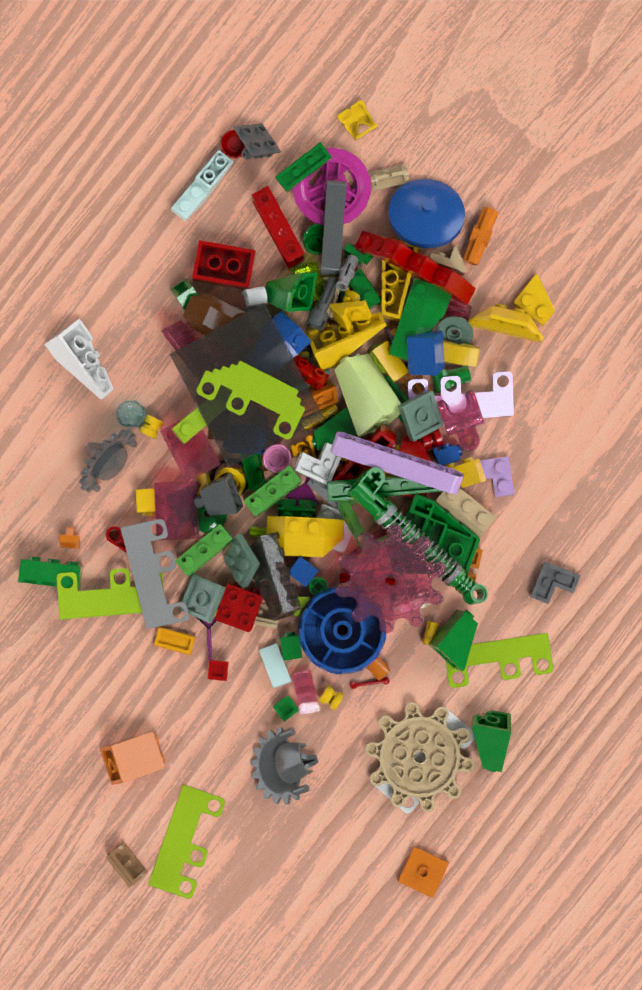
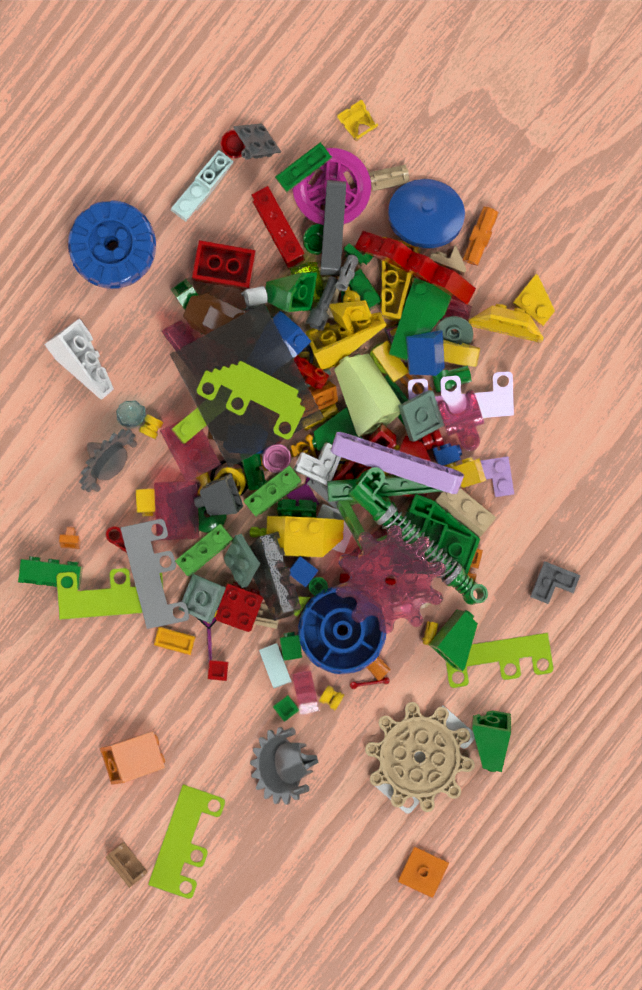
(106, 224): none -> blue wheel

